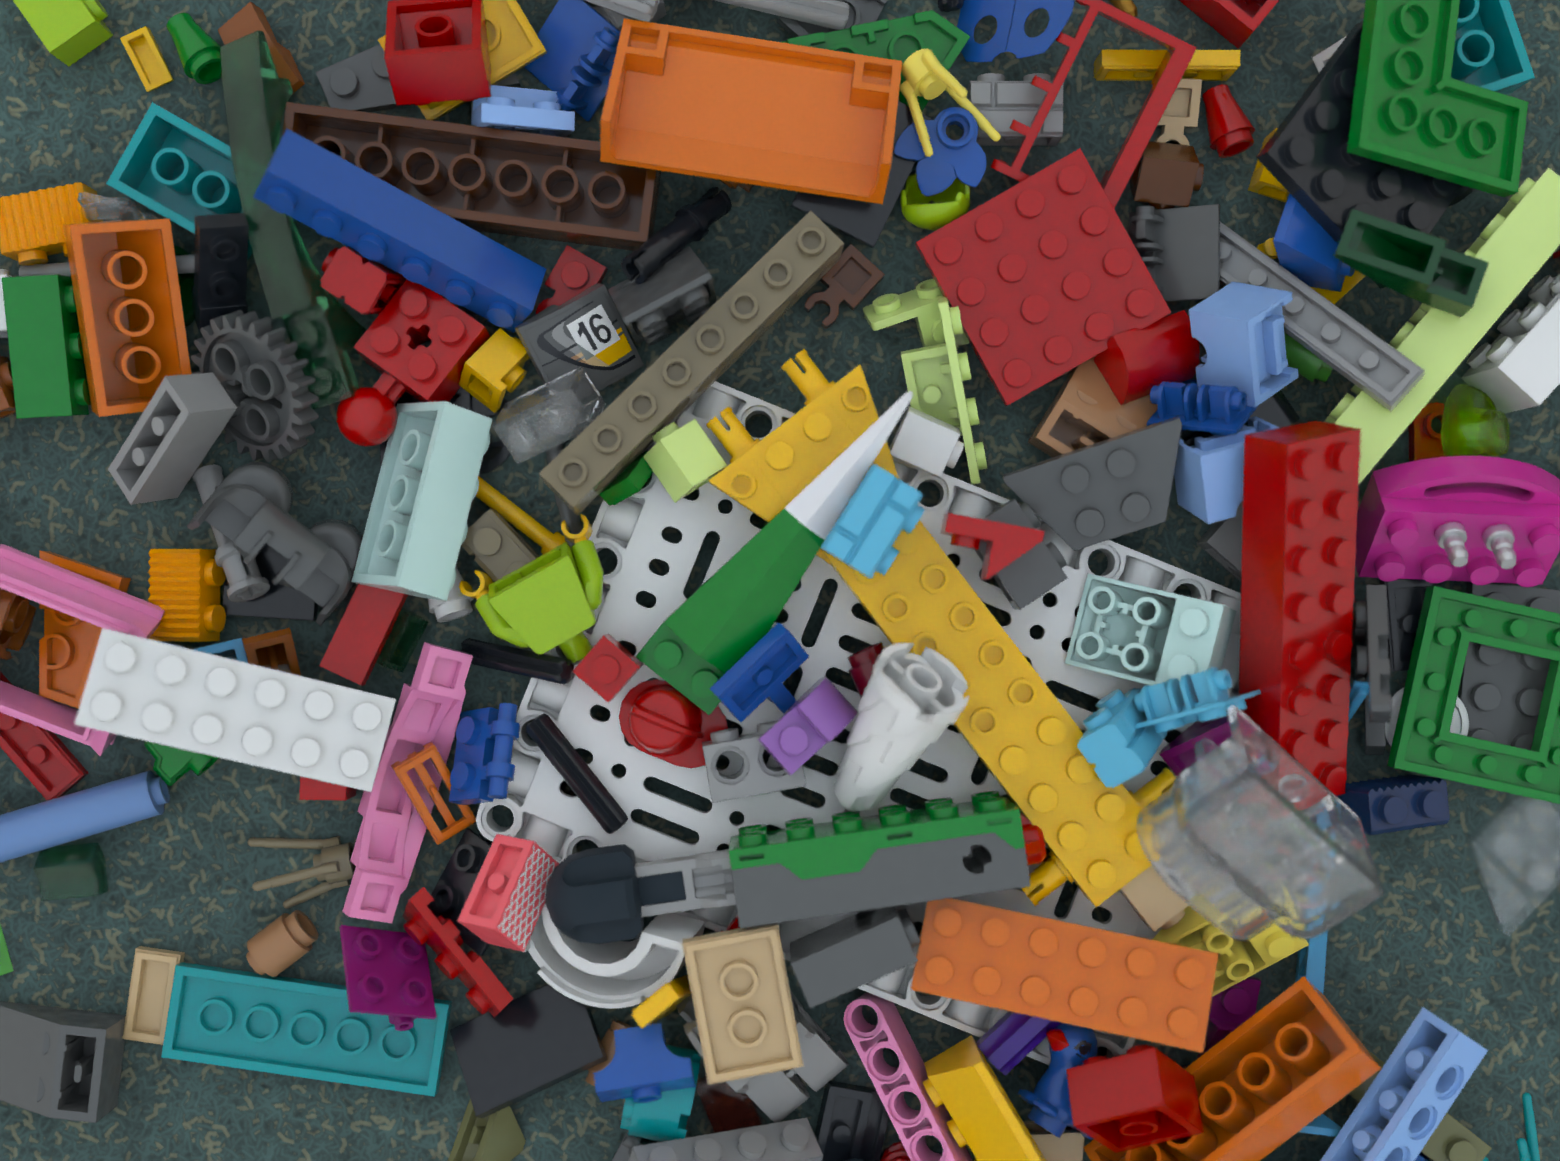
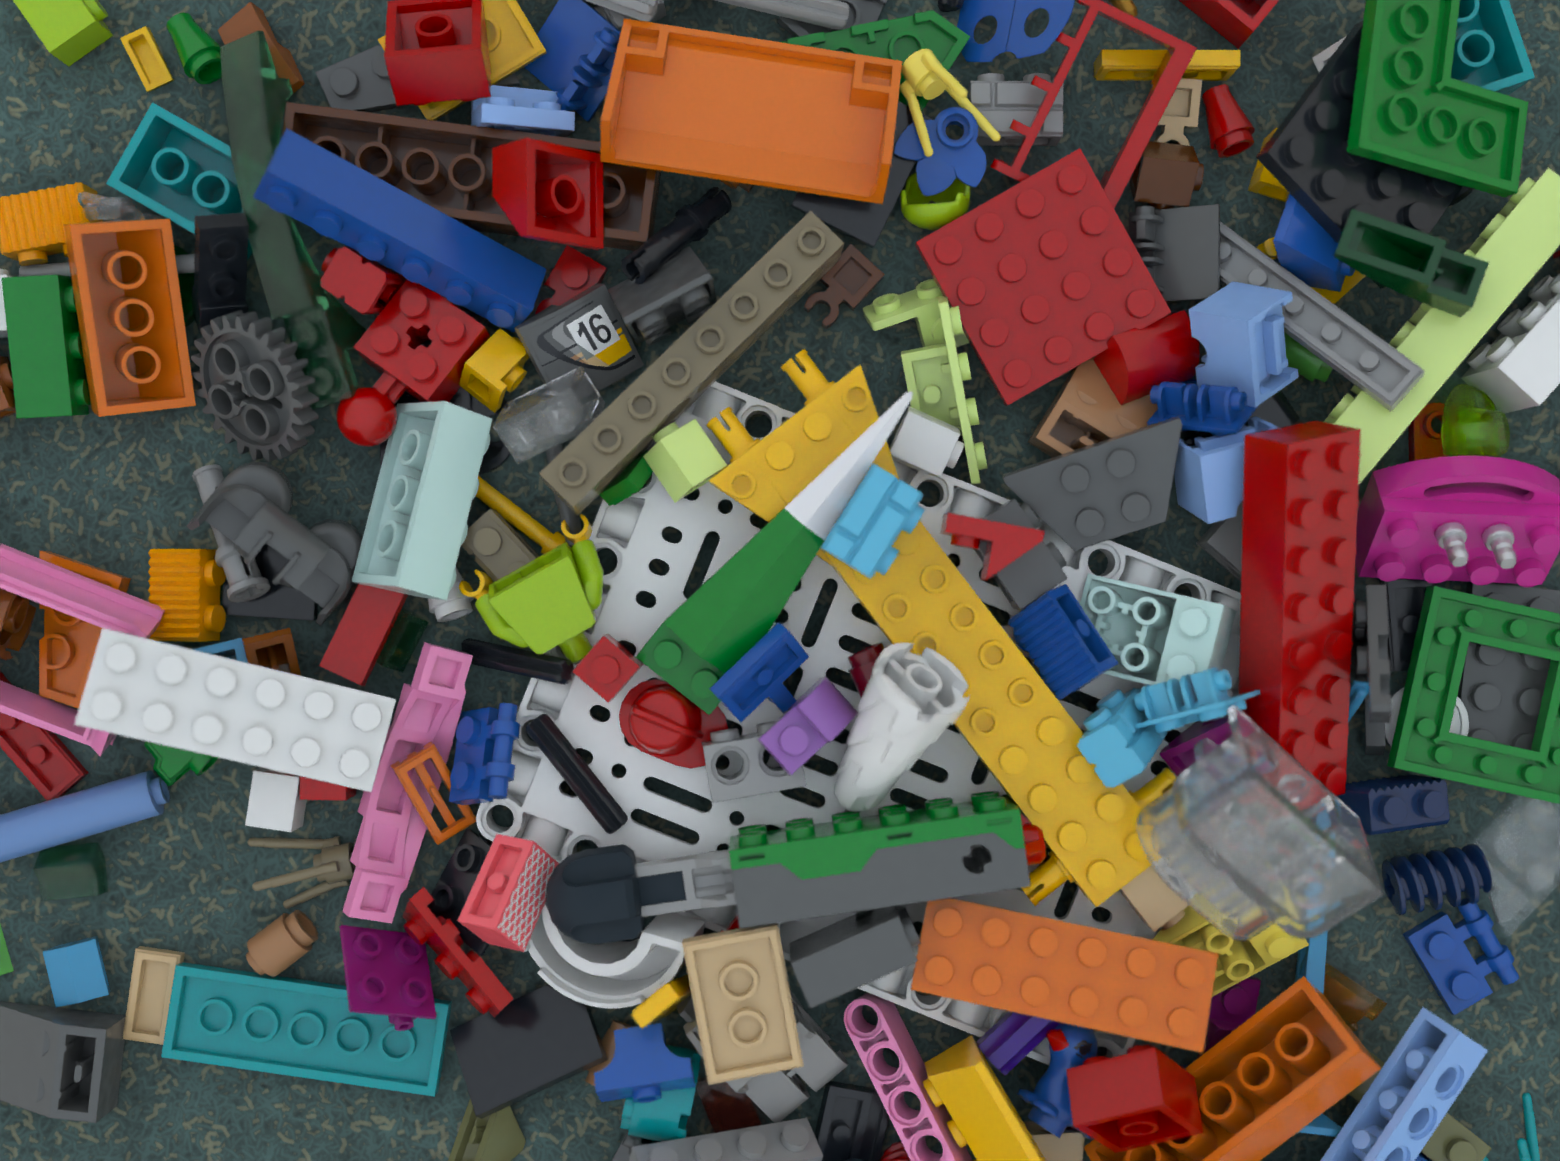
(76, 972): none -> dark azure piece
(172, 437): light grey brick -> none
(275, 801): none -> white brick
(550, 191): none -> red slope
(1061, 642): none -> blue brick
(1350, 998): none -> clear orange brick
(1436, 876): none -> dark blue piece
(1448, 962): none -> blue plate

